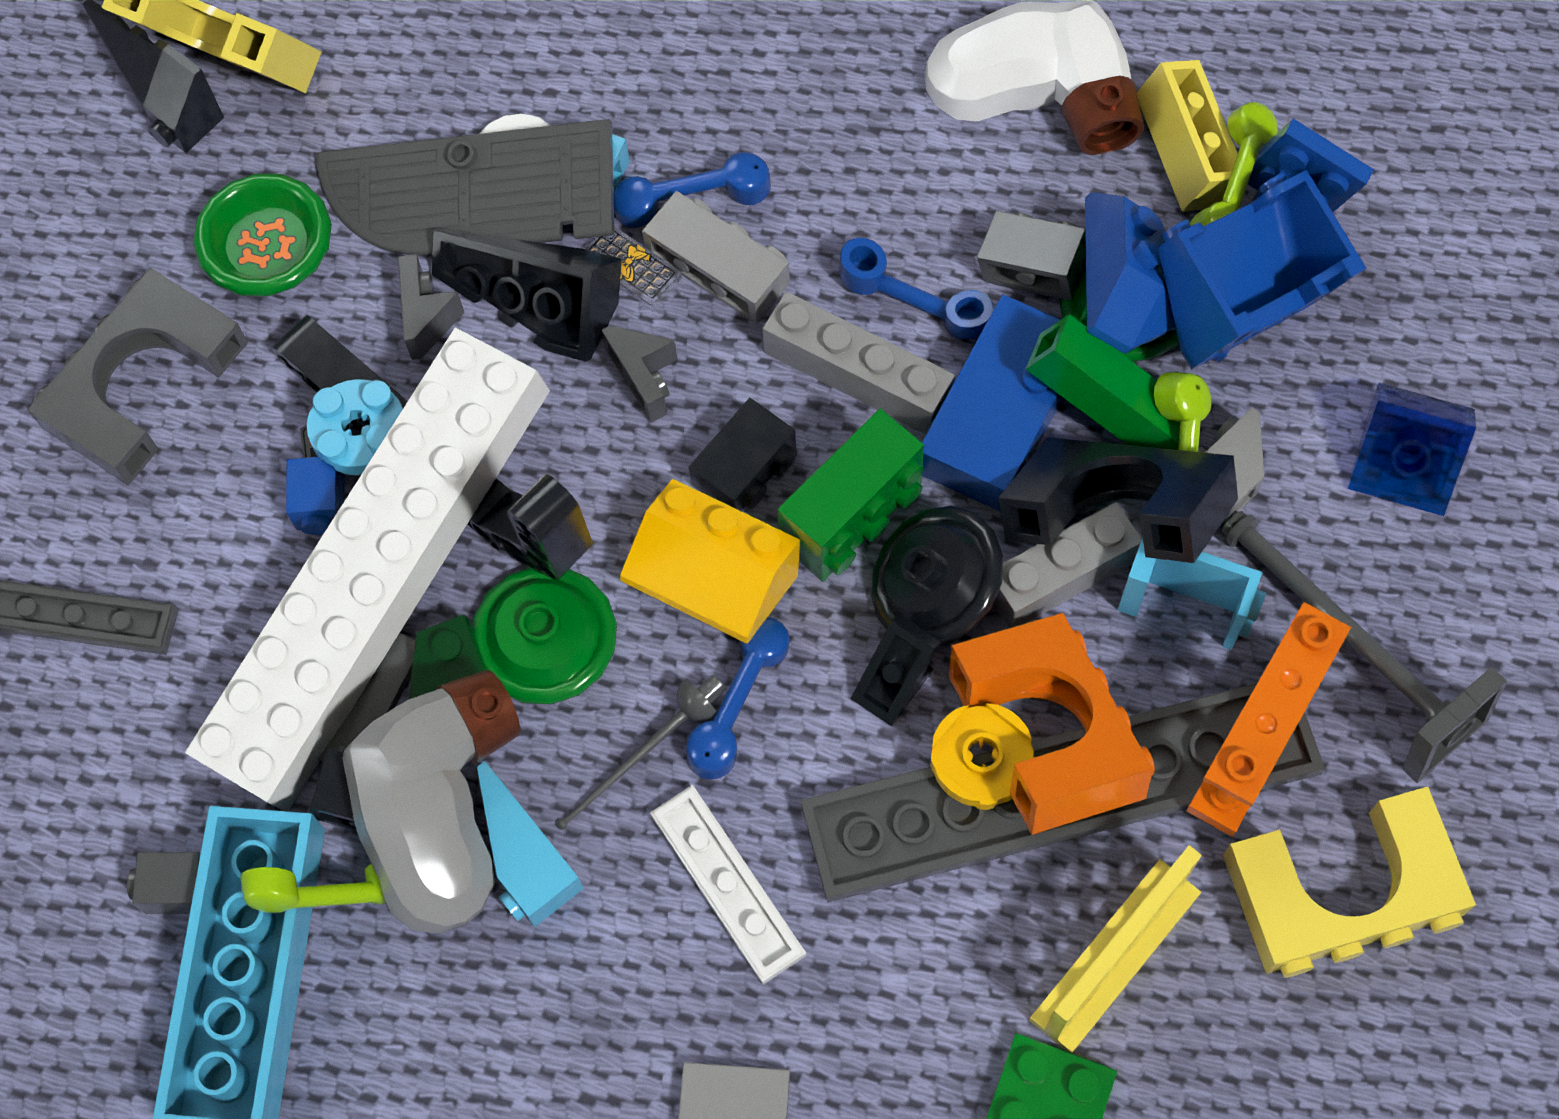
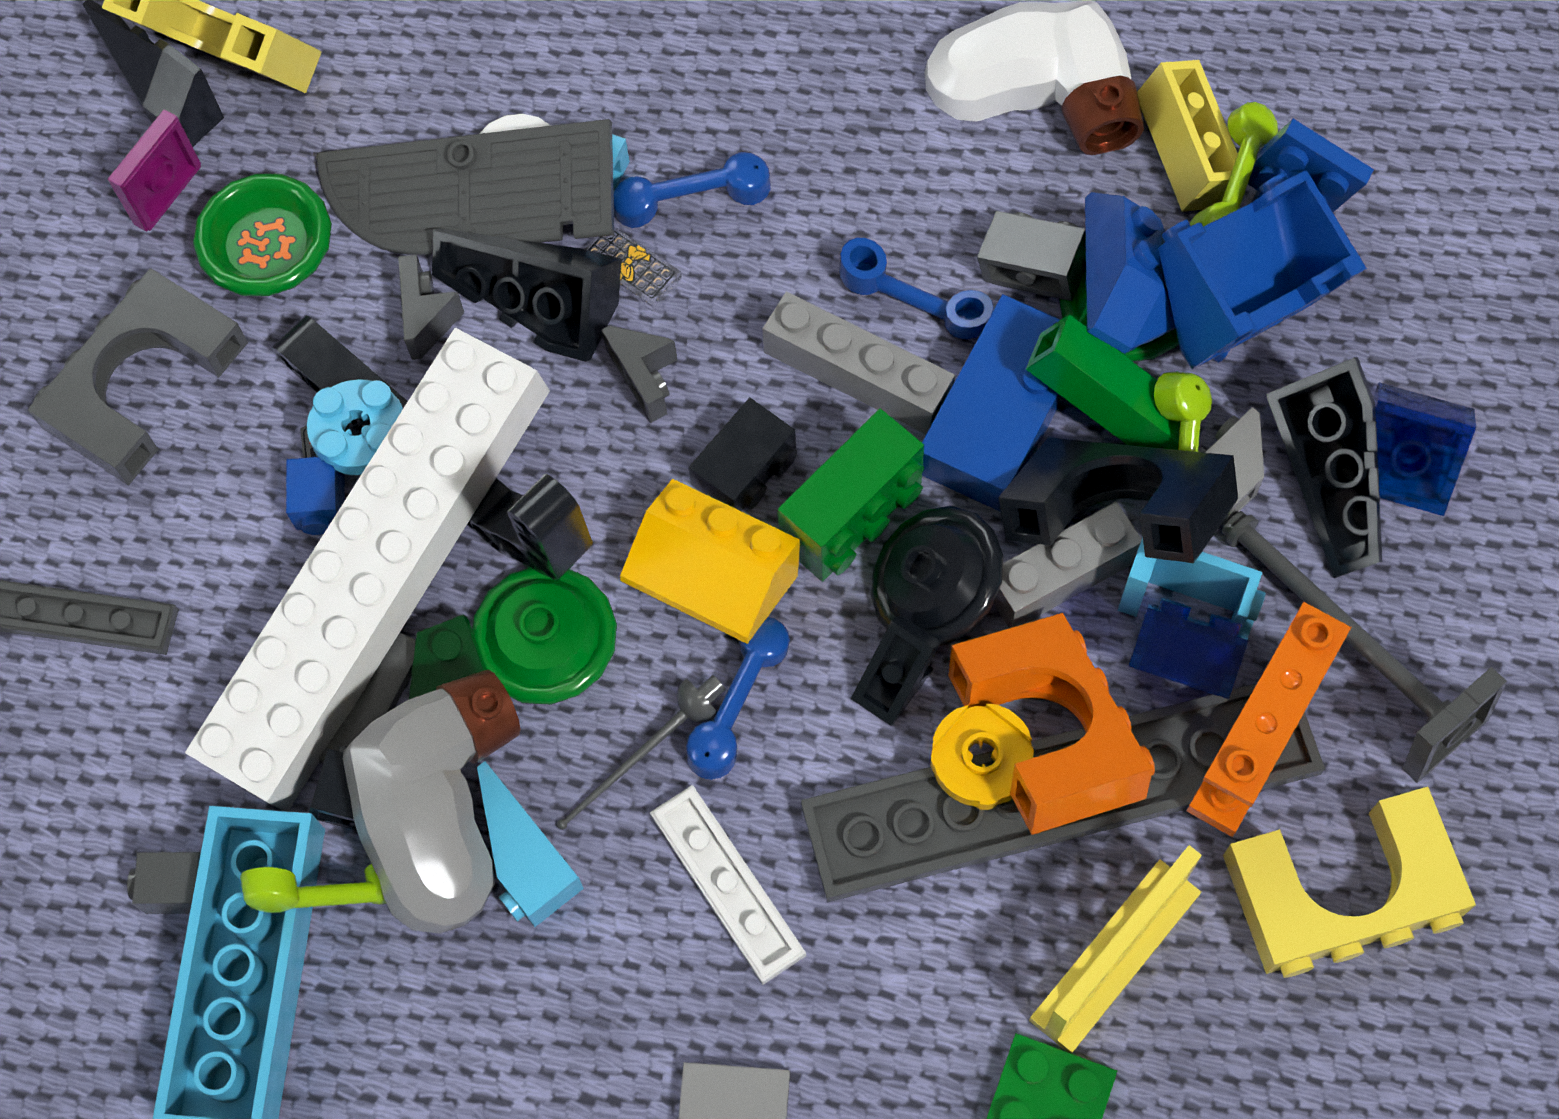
(155, 171): none -> magenta tile
(718, 256): light grey brick -> none
(1189, 648): none -> clear blue slope
(1334, 454): none -> black wedge

